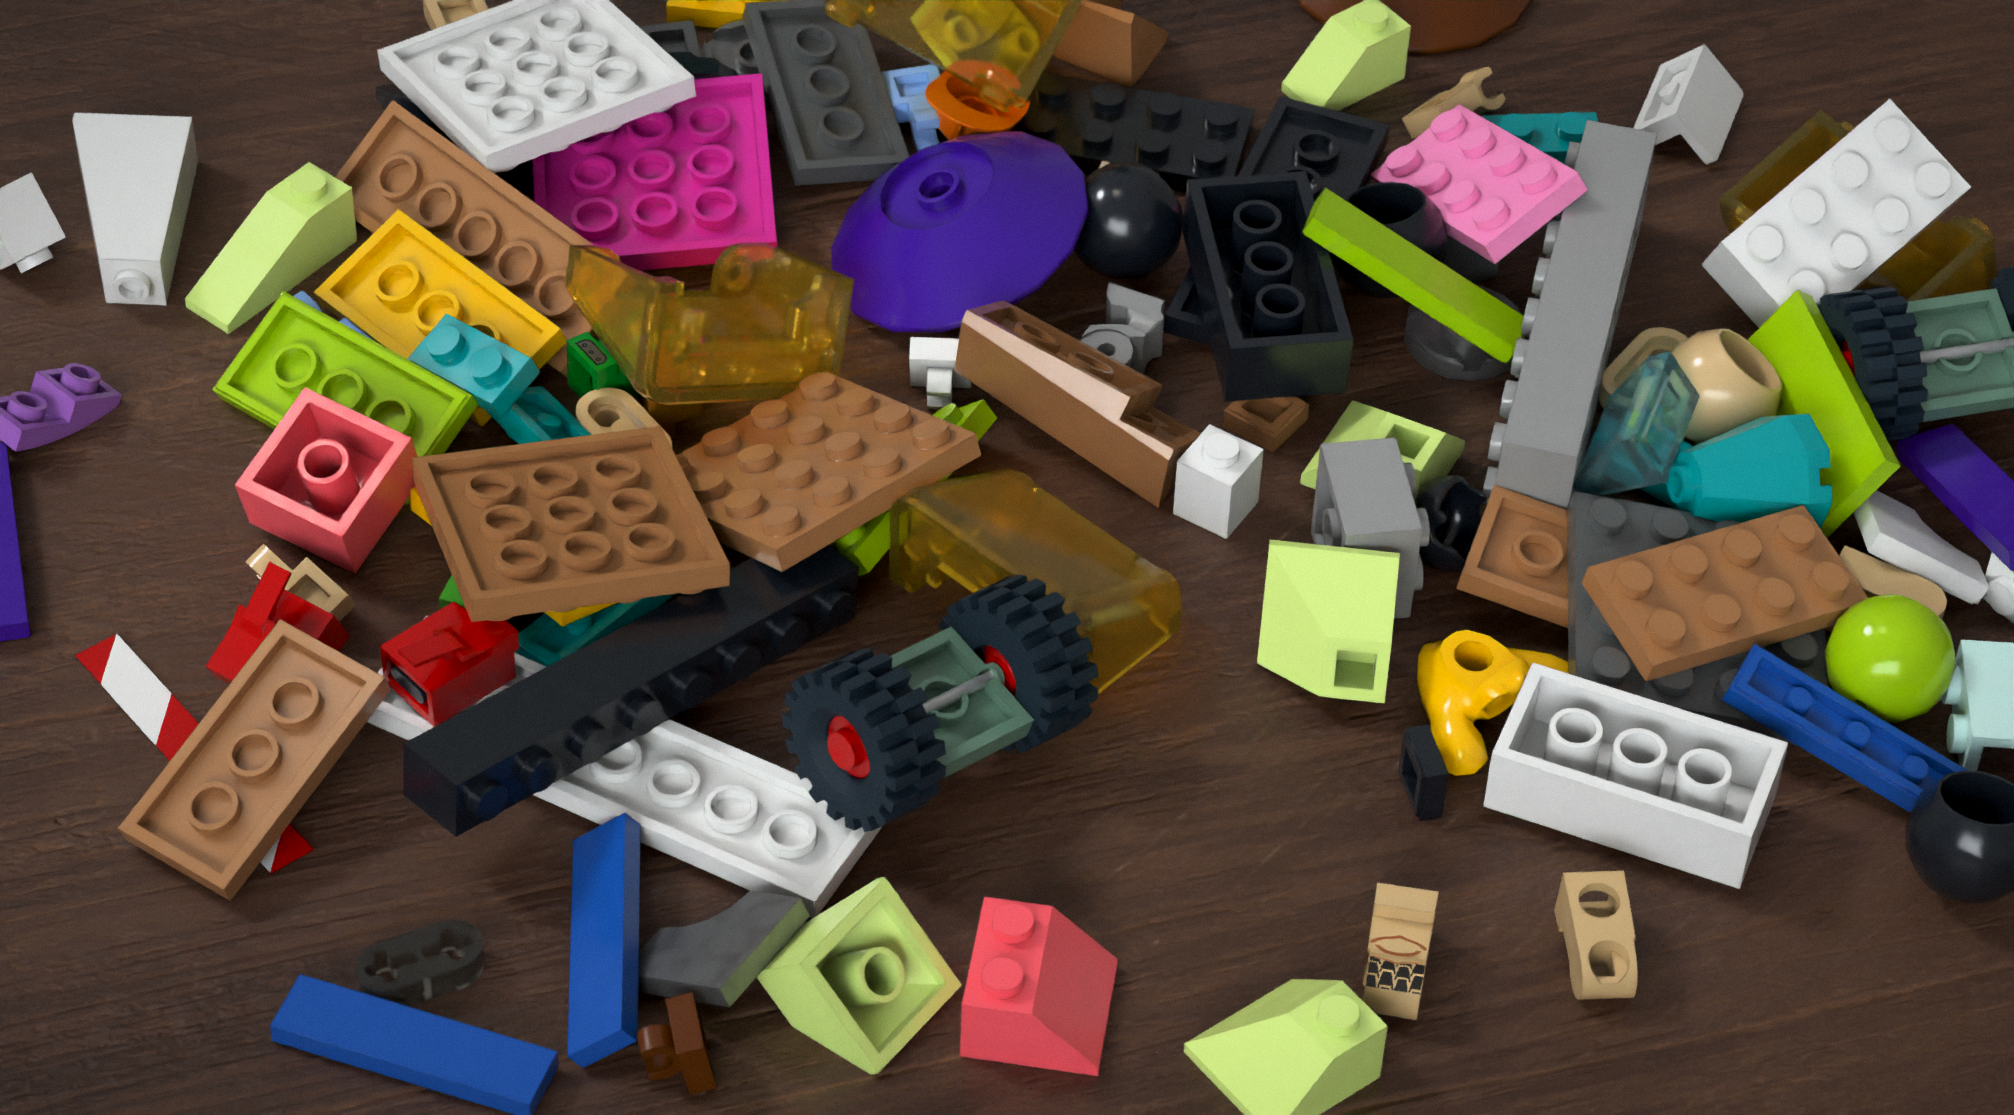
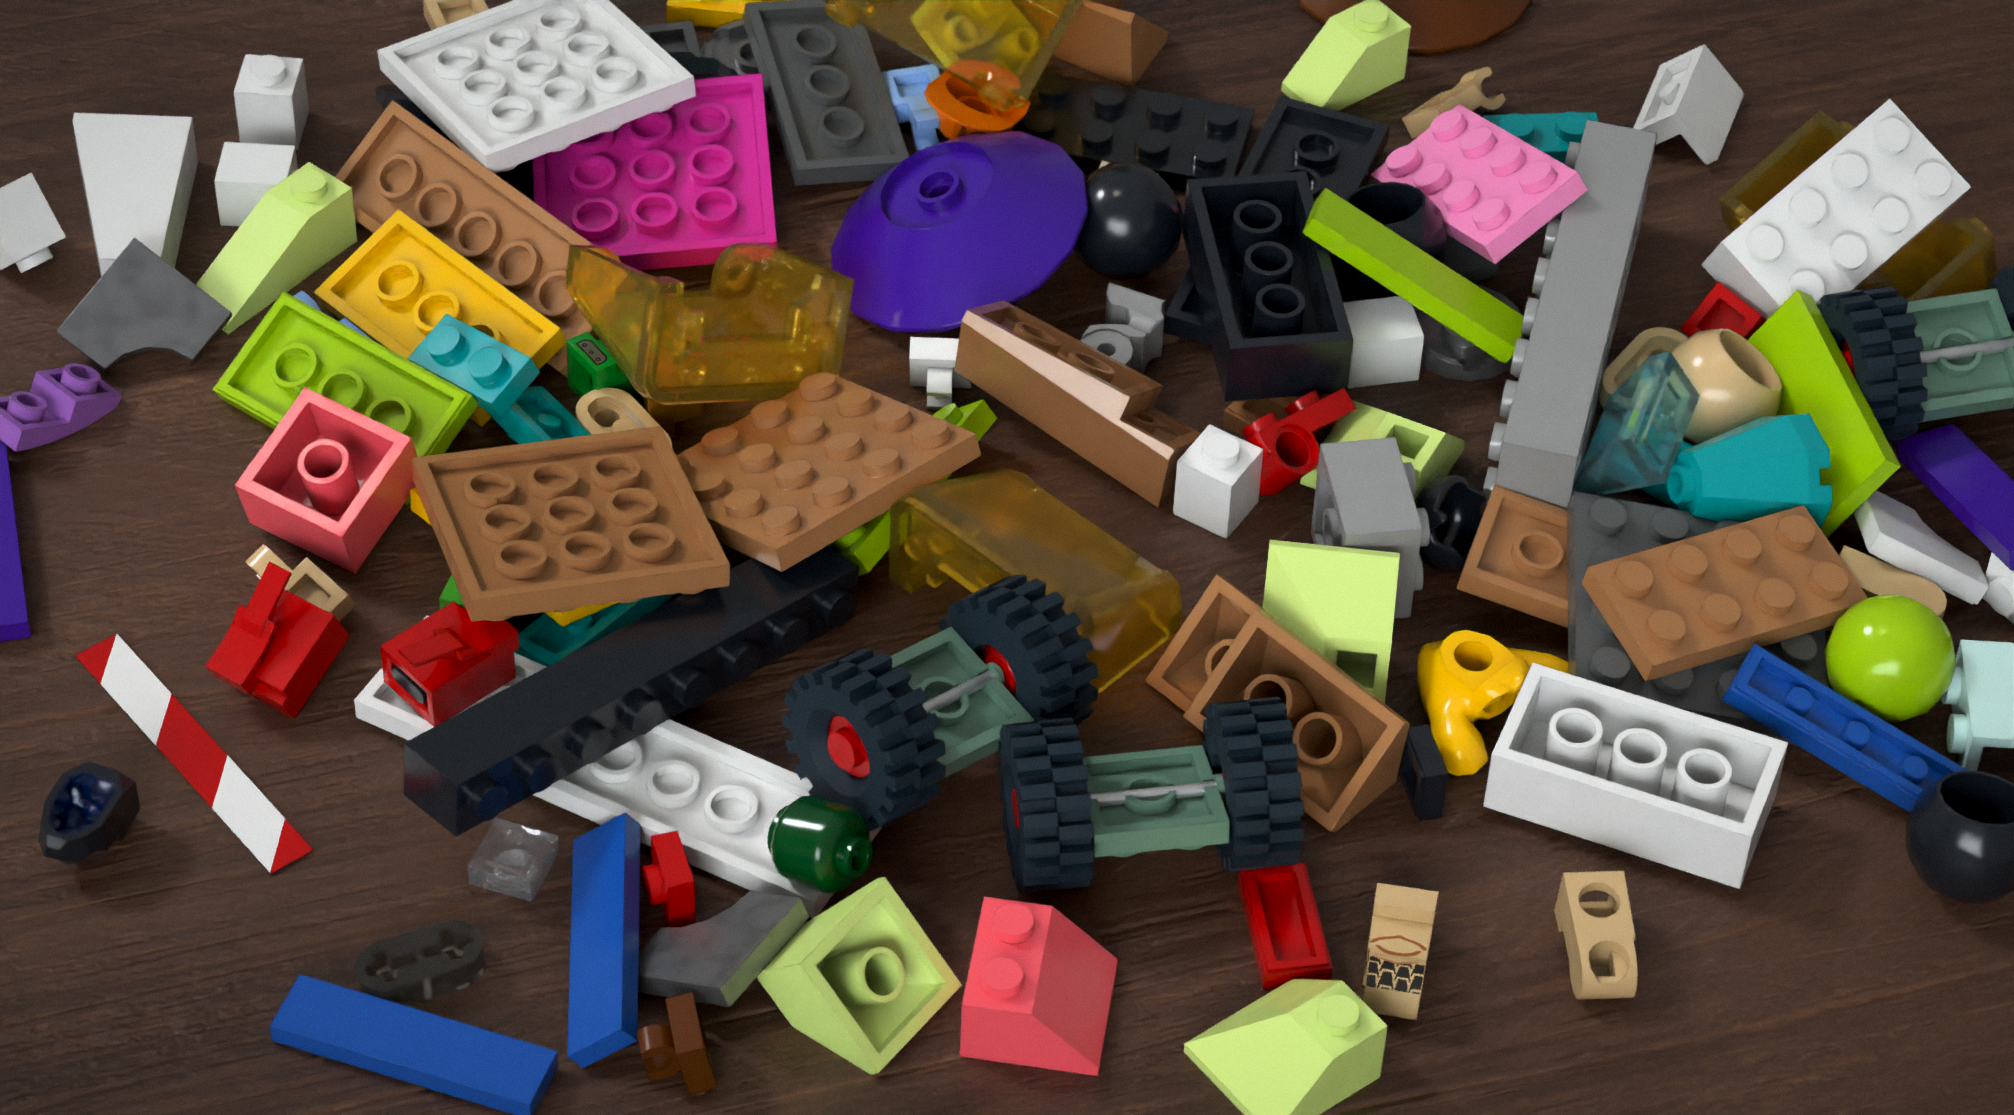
(87, 812): none -> black rock
(142, 308): none -> flat silver tile
(247, 174): none -> white brick
(254, 759): medium nougat plate -> none
(271, 100): none -> white brick
(513, 859): none -> clear plate
(670, 880): none -> red plate
(820, 843): none -> dark green head
(1226, 793): none -> black plate
(1284, 925): none -> red tile
(1291, 442): none -> red plate
(1342, 732): none -> medium nougat slope
(1384, 342): none -> white brick
(1723, 311): none -> red plate

